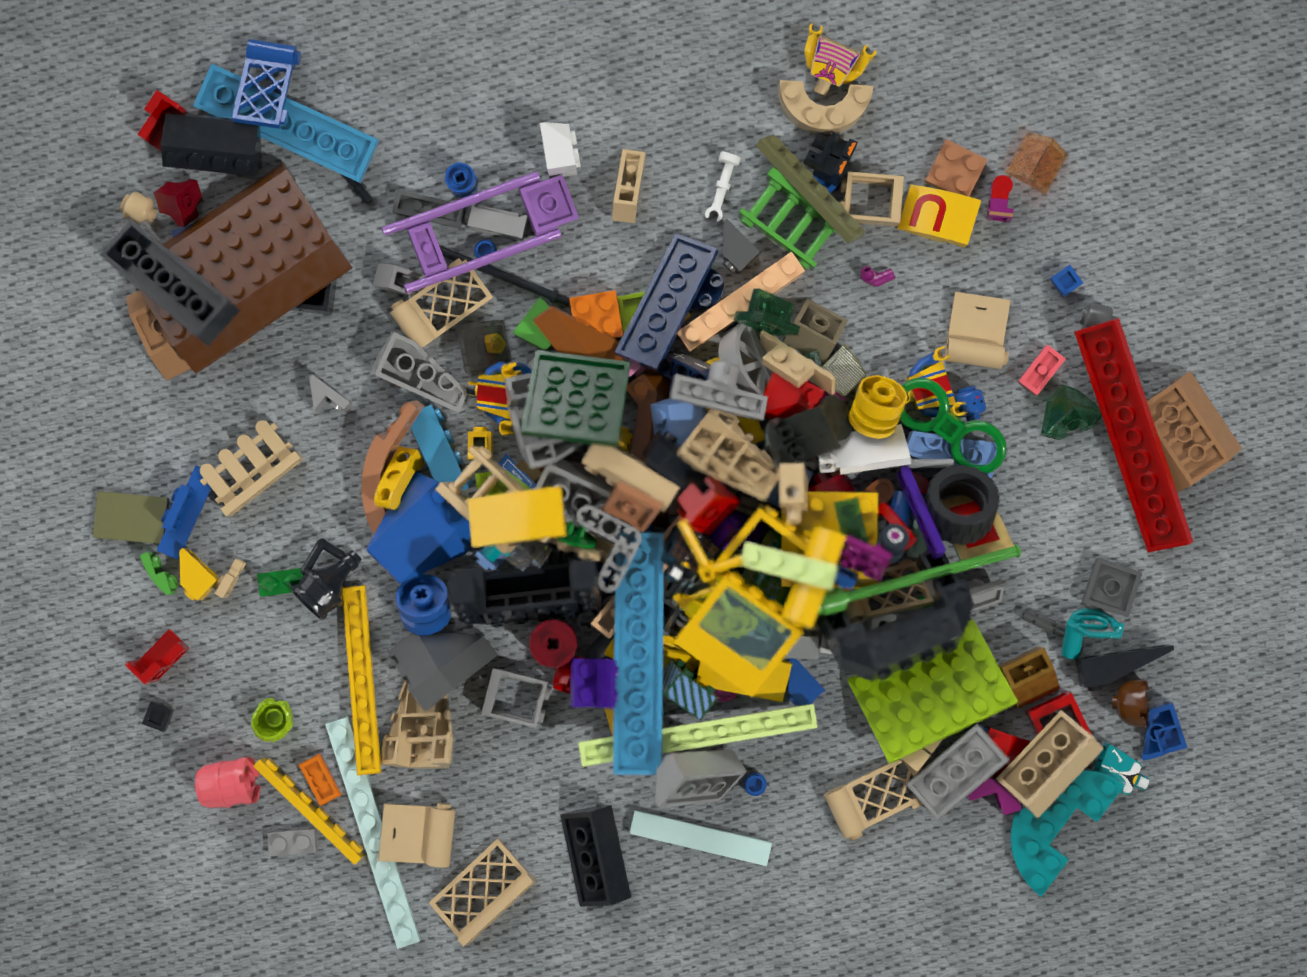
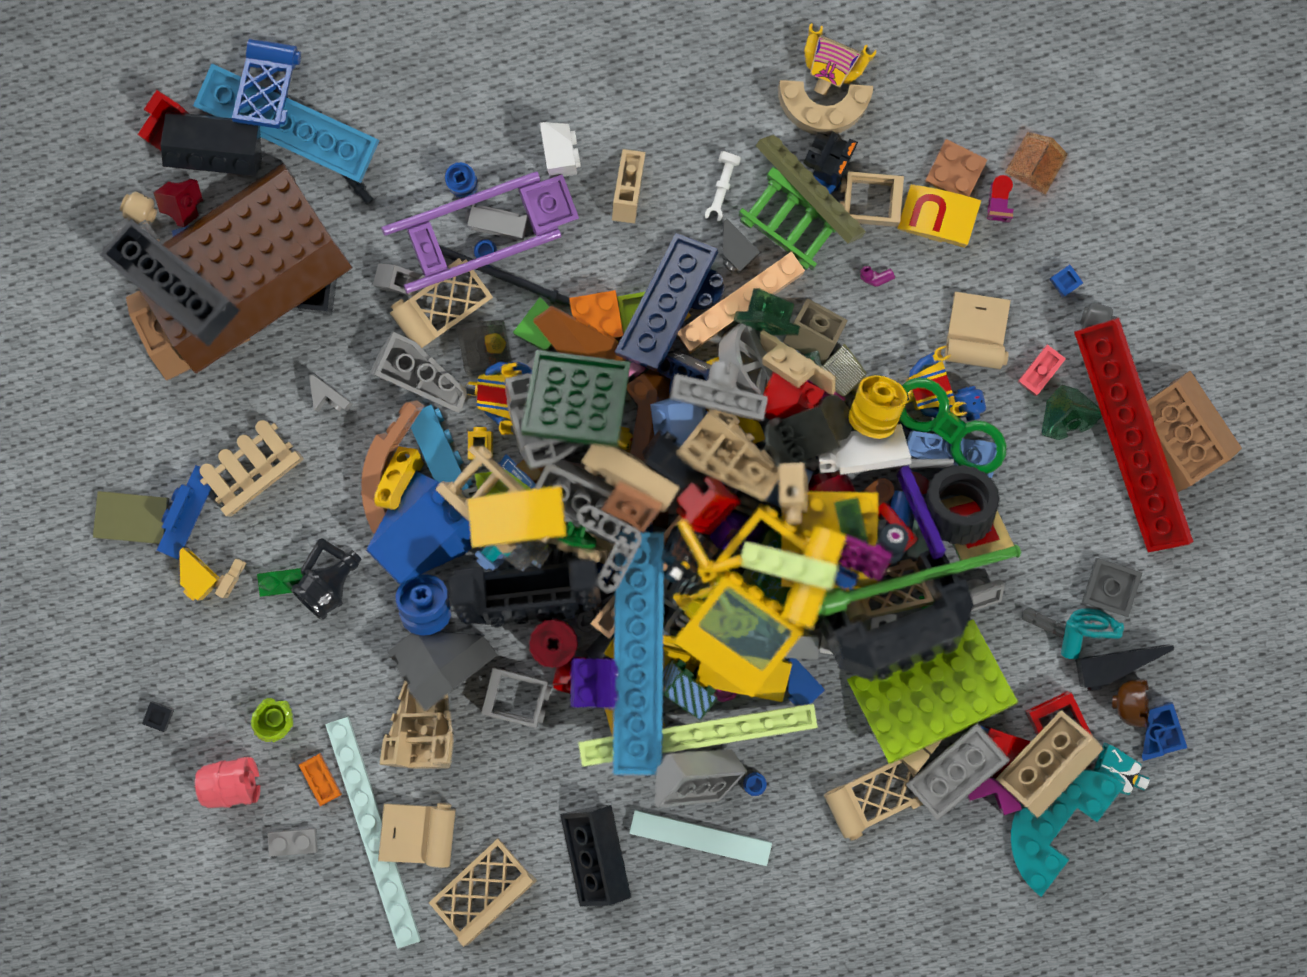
(158, 658): red panel -> none
(163, 580): bright green slope -> none
(303, 804): yellow plate -> none
(361, 680): yellow tile -> none
(412, 204): dark grey plate -> none
(1030, 676): pearl gold slope -> none

